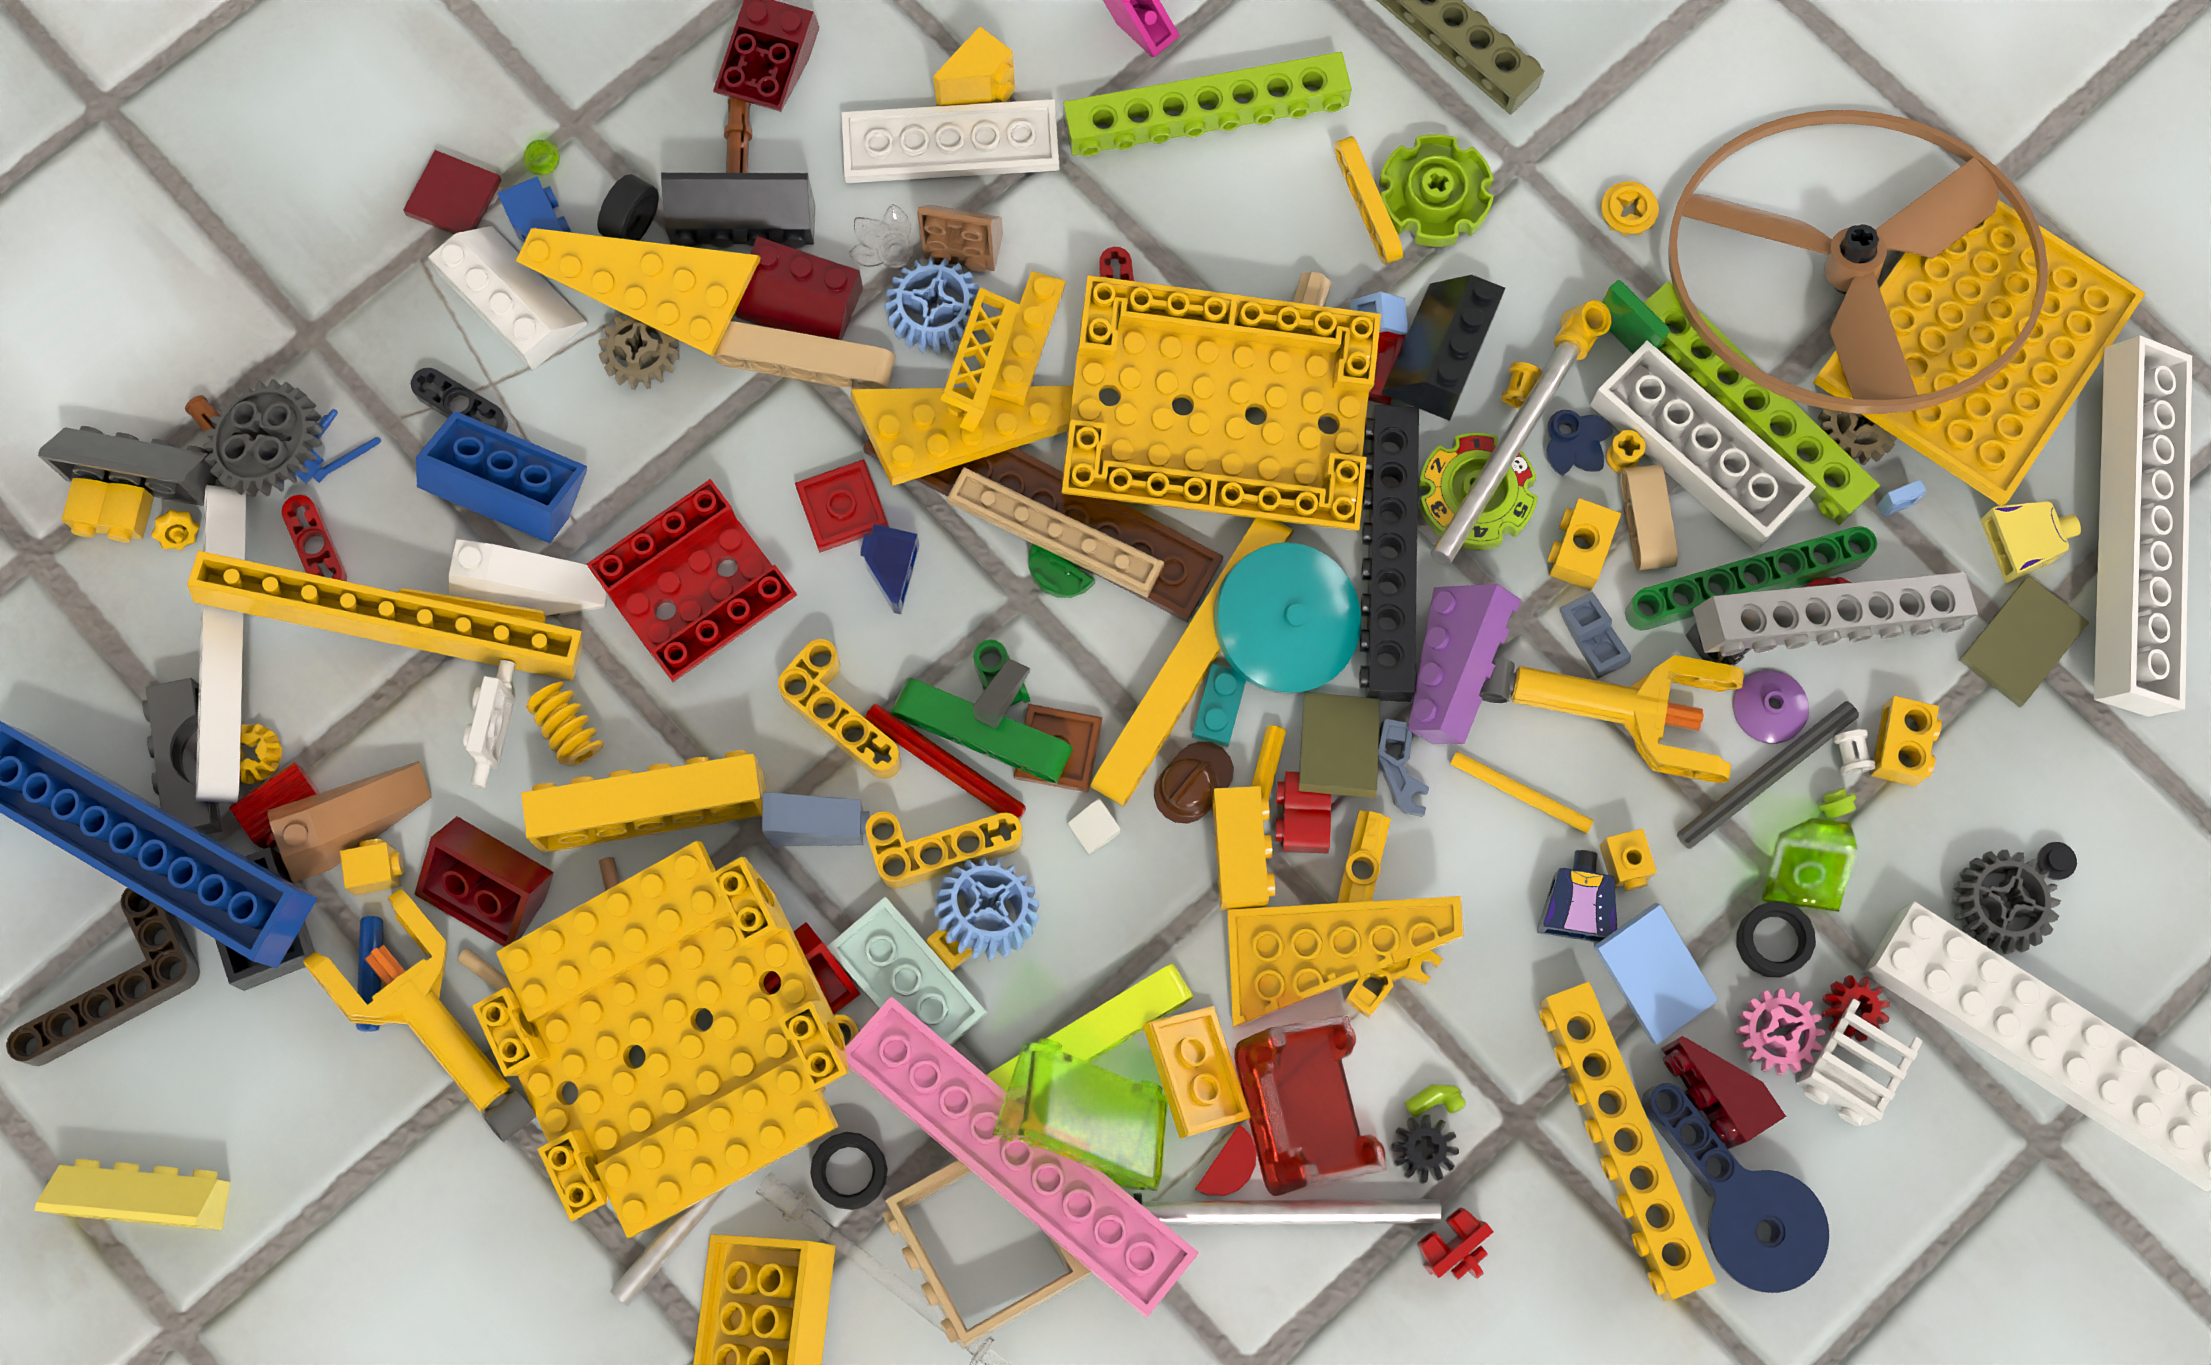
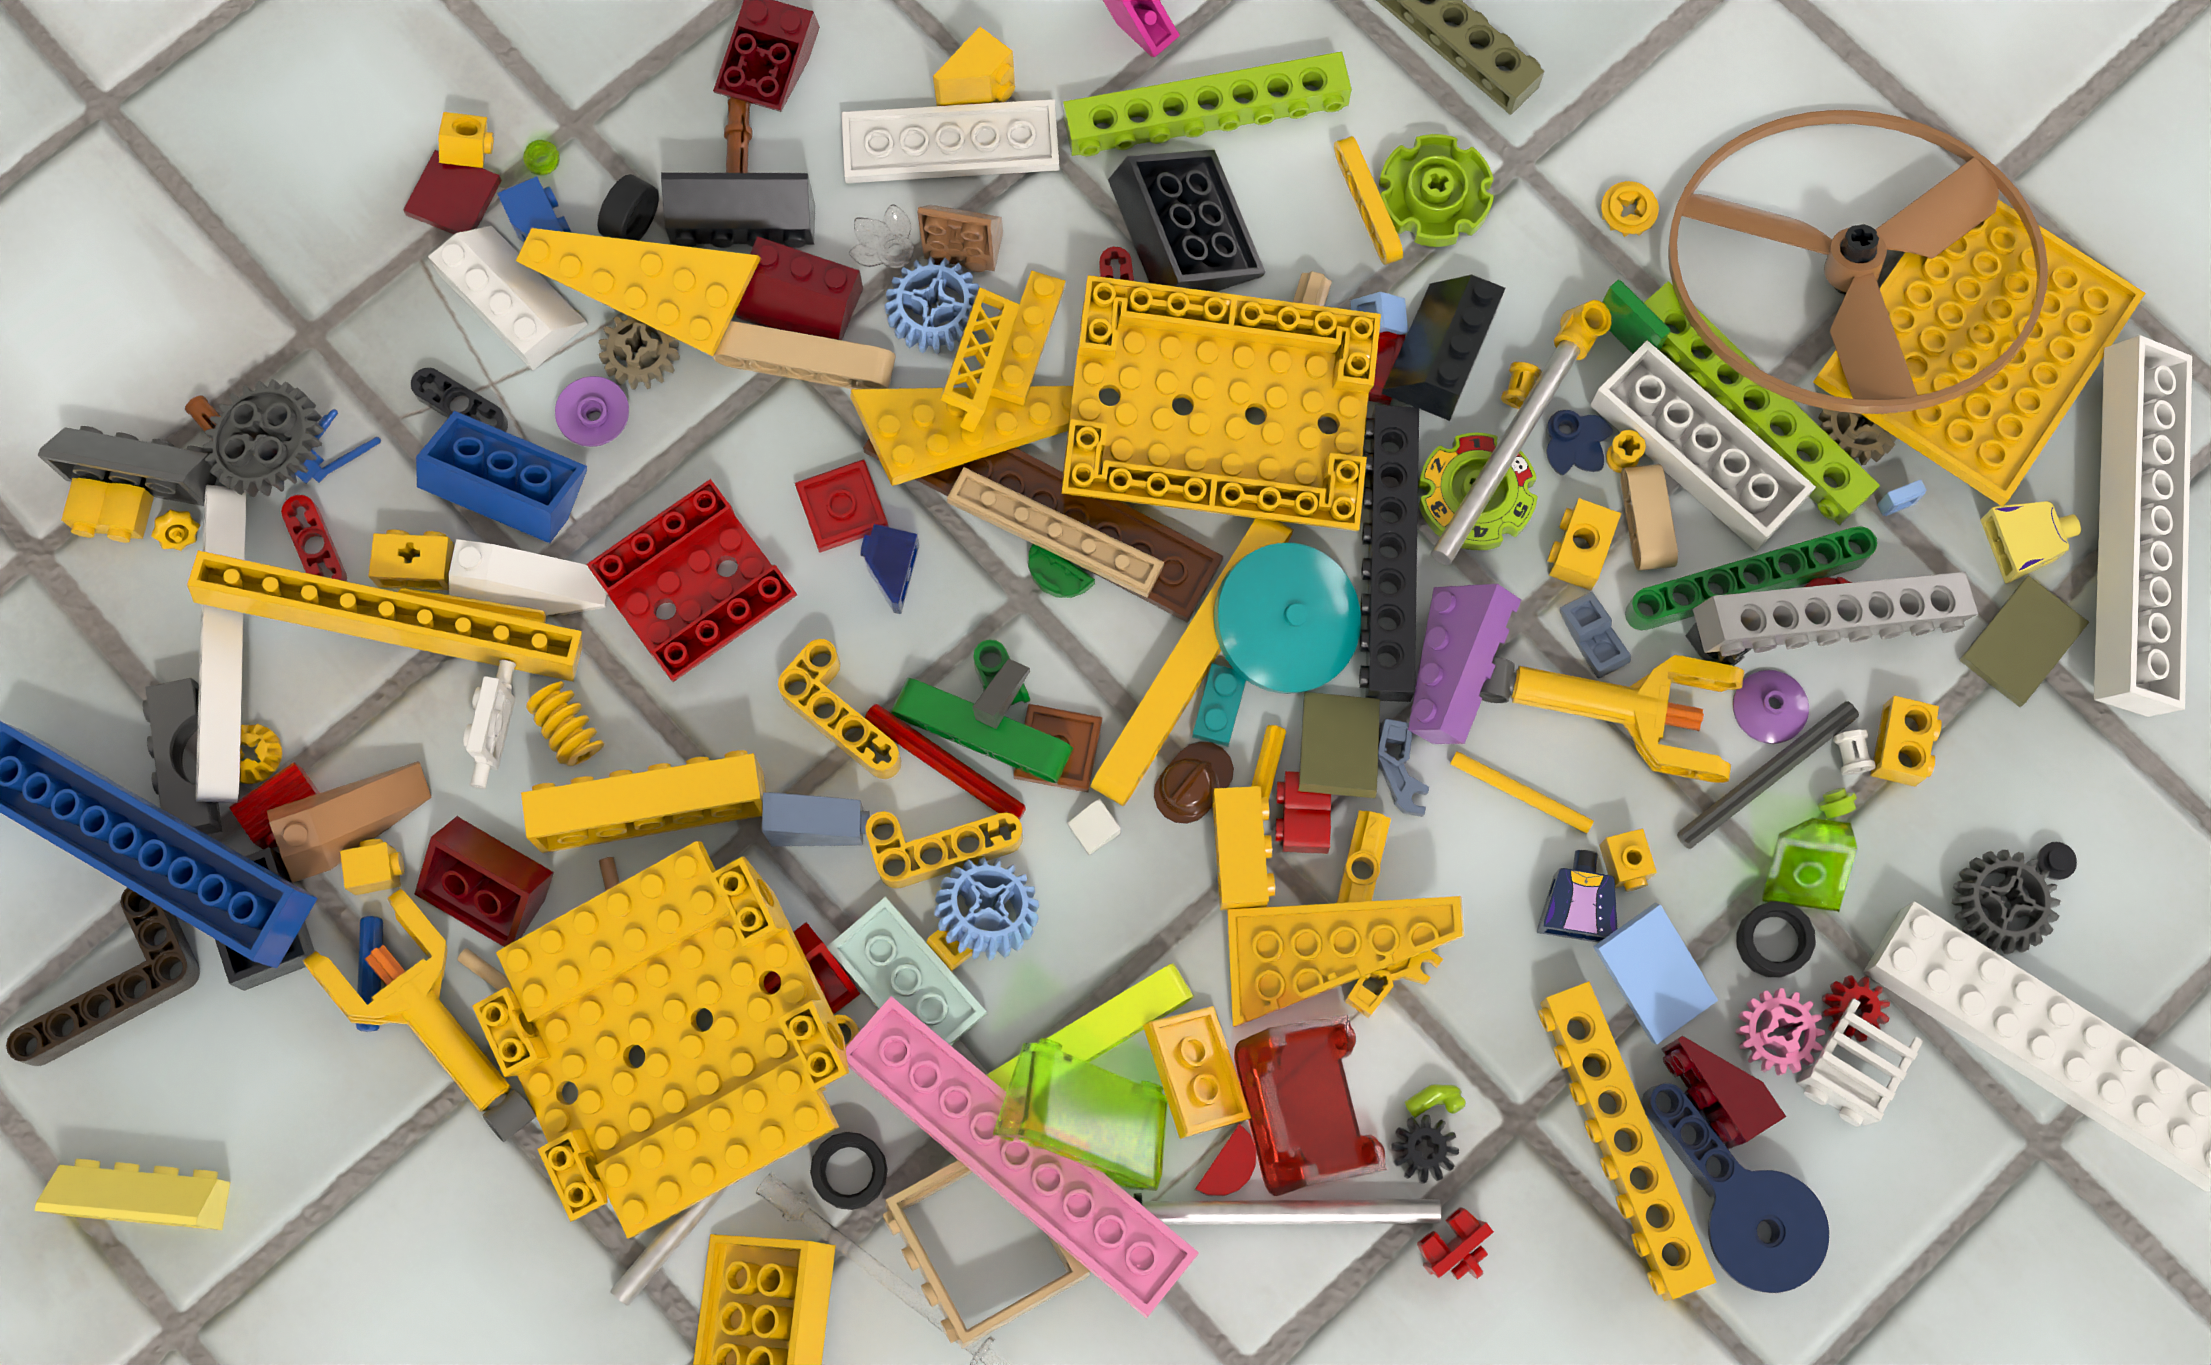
(428, 572): none -> yellow brick
(464, 140): none -> yellow brick
(590, 396): none -> medium lavender dish
(1185, 221): none -> black slope

